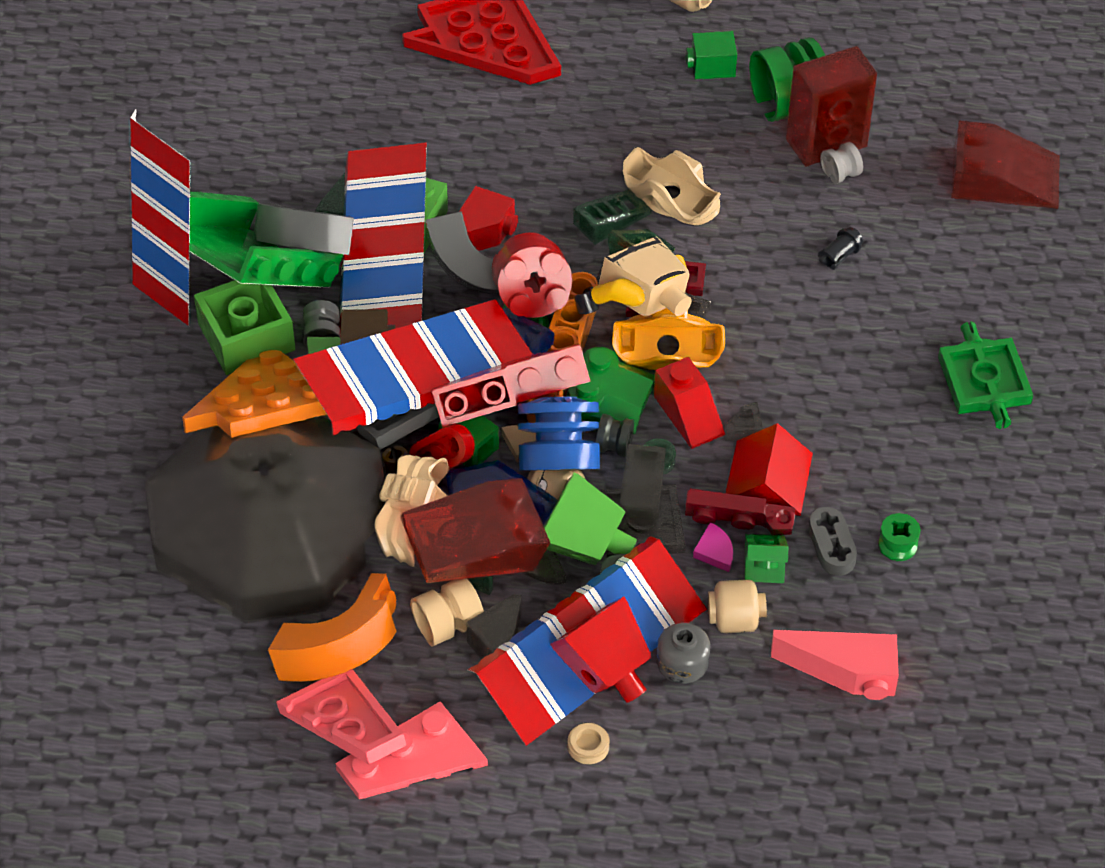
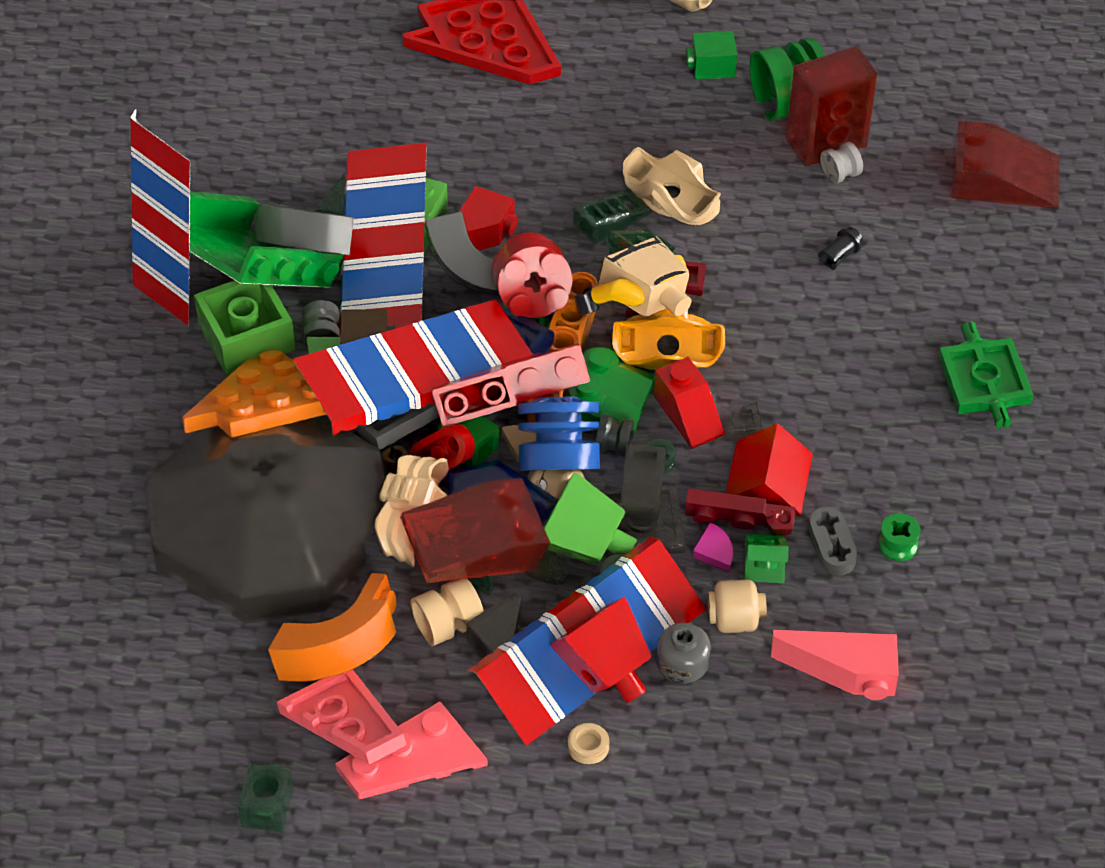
(268, 812): none -> clear green brick

